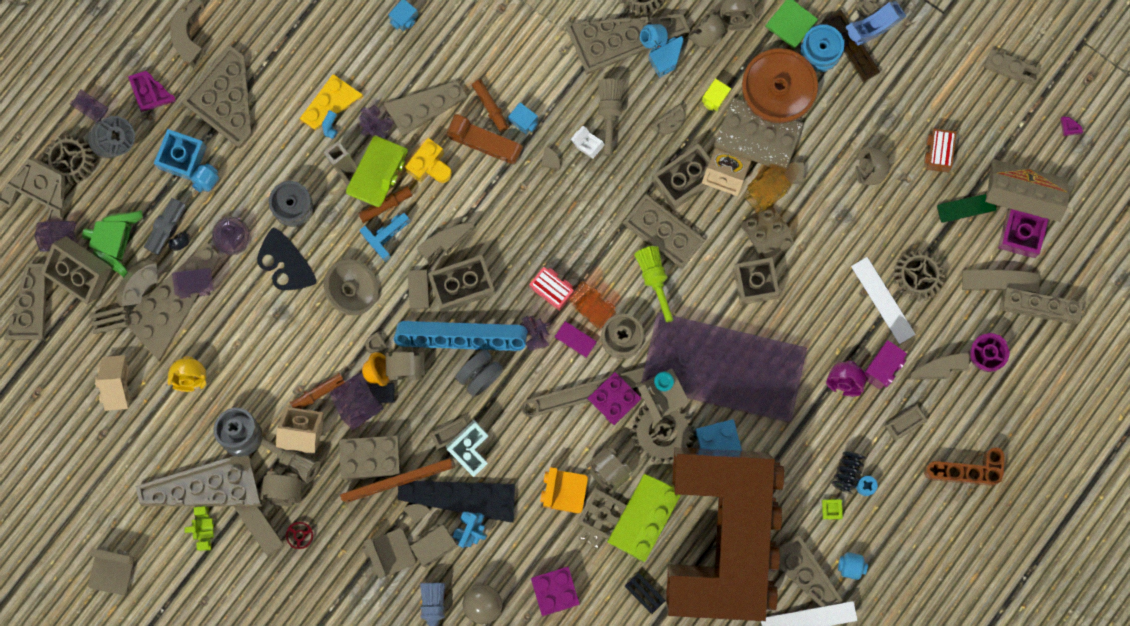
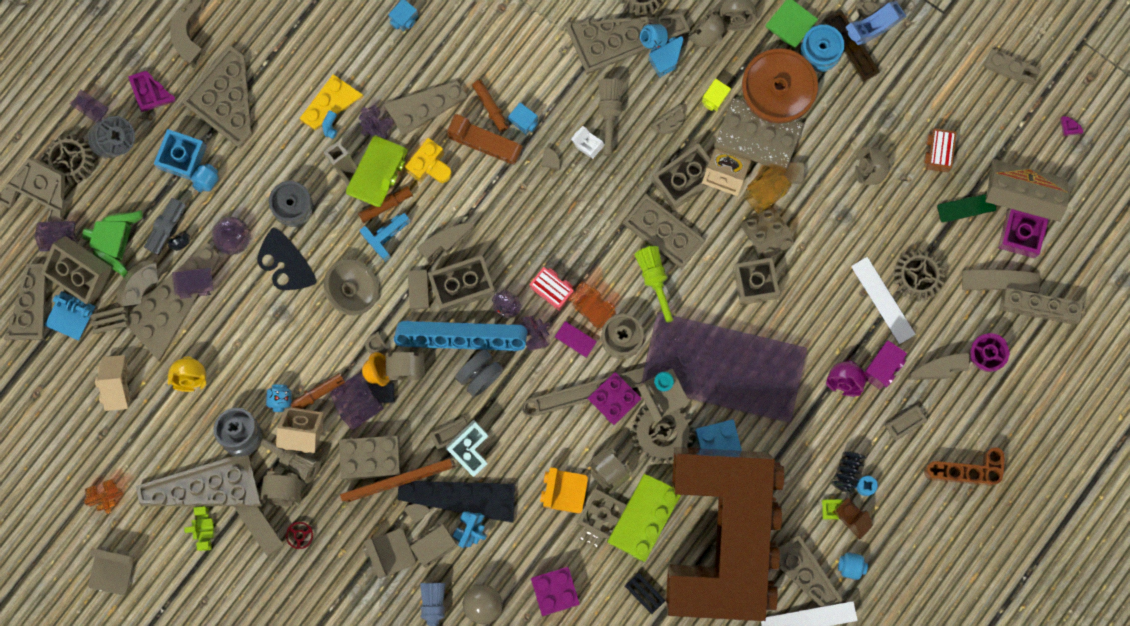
(69, 315): none -> dark azure hinge
(111, 491): none -> clear orange hips
(278, 397): none -> dark azure head
(506, 304): none -> clear purple head
(855, 519): none -> reddish brown slope

